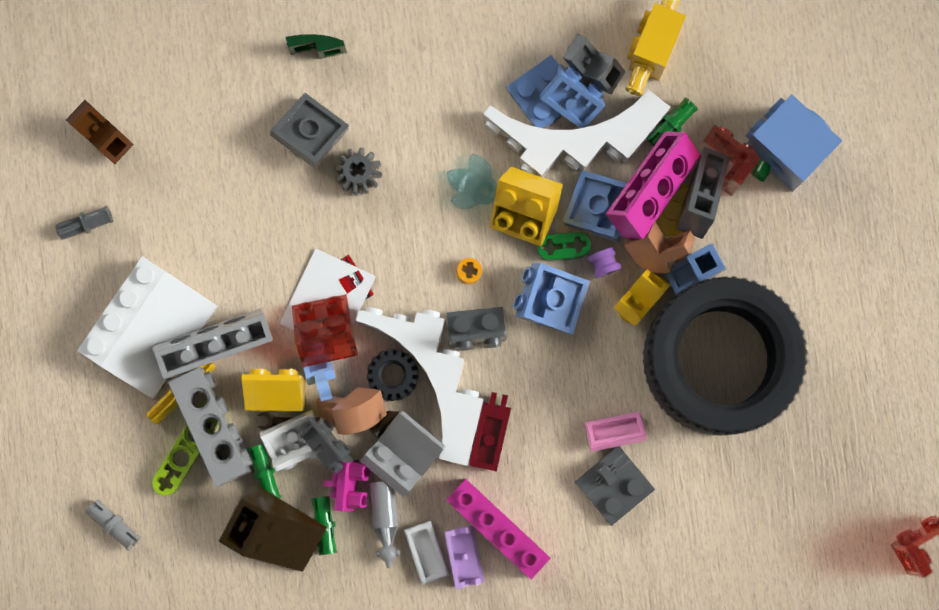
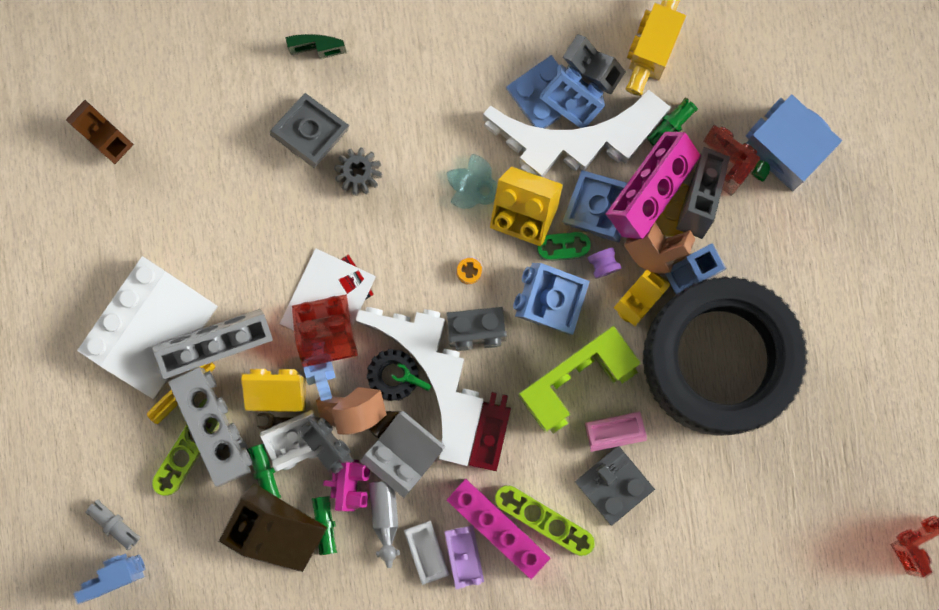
(84, 223): dark grey axle -> none
(116, 574): none -> medium blue plate
(411, 378): none -> green hand
(546, 517): none -> lime beam
(610, 353): none -> lime plate

